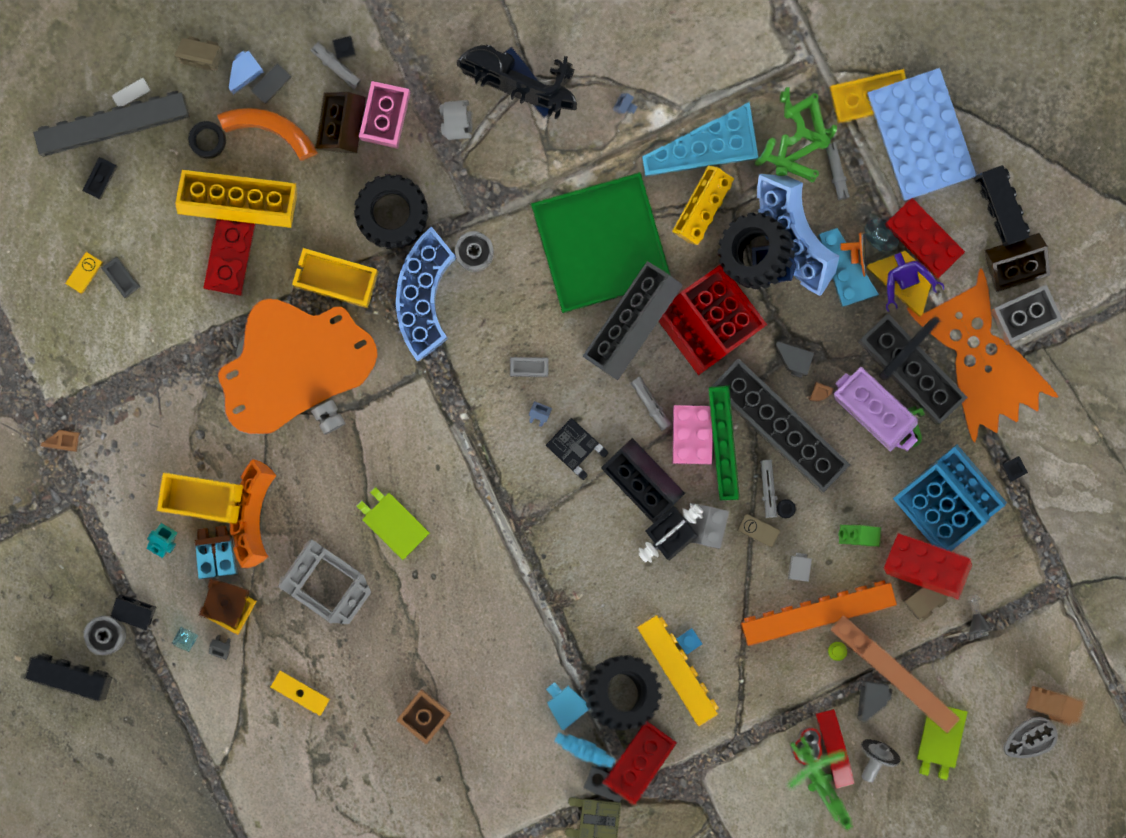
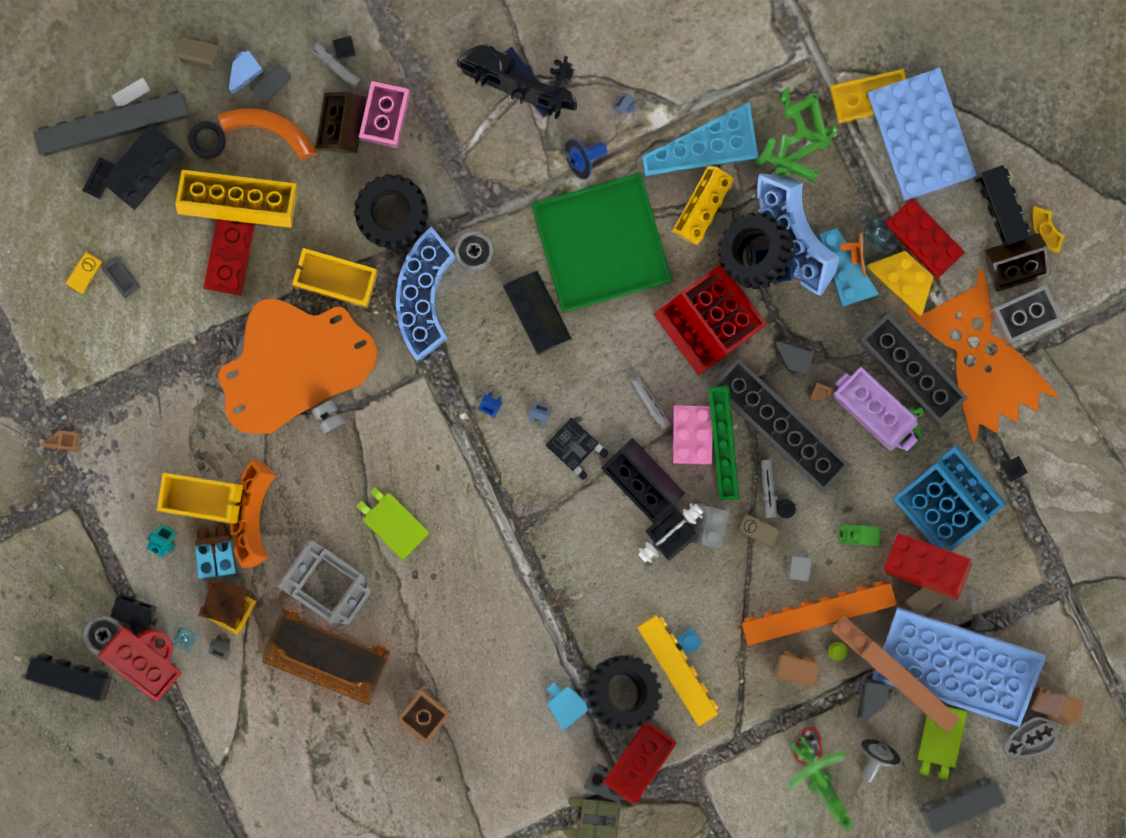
(142, 166): none -> black slope
(142, 661): none -> red plate
(289, 686): yellow tile -> none
(325, 658): none -> windscreen
(456, 120): light grey brick -> none
(490, 405): none -> blue tile
(528, 367): light grey tile -> none
(537, 312): none -> black slope
(579, 157): none -> blue piece
(584, 750): medium azure gear -> none
(632, 320): dark grey brick -> none
(796, 669): none -> medium nougat brick
(833, 744): red slope -> none
(839, 179): light grey pin -> none
(906, 276): dark purple piece -> none
(909, 348): black tile -> none
(962, 805): none -> dark grey brick
(964, 666): none -> light blue plate
(1042, 224): none -> yellow tile

